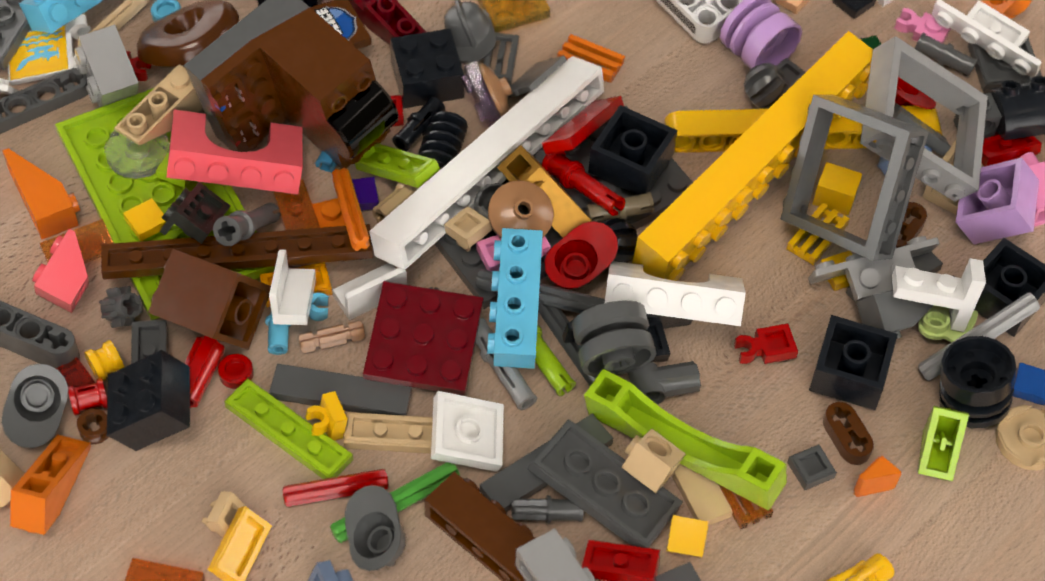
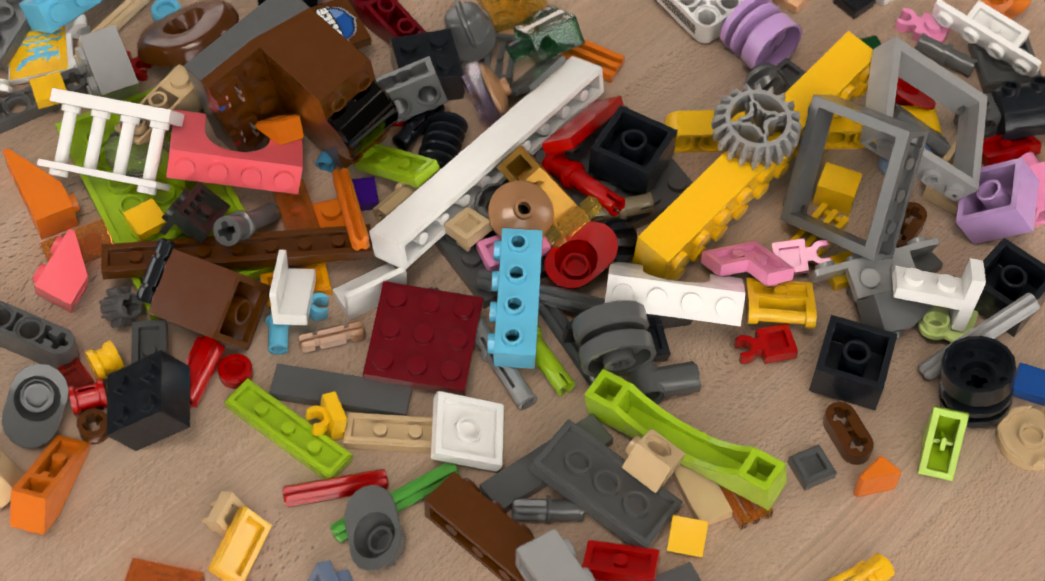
(43, 86): none -> yellow tile
(130, 115): none -> white fence
(155, 270): none -> black axle
(282, 128): none -> orange slope
(408, 85): none -> dark grey brick
(545, 35): none -> clear green torso
(573, 221): none -> clear yellow axle
(748, 257): none -> bright pink plate
(767, 114): none -> light grey gear
(784, 303): none -> yellow plate
(798, 255): none -> bright pink plate

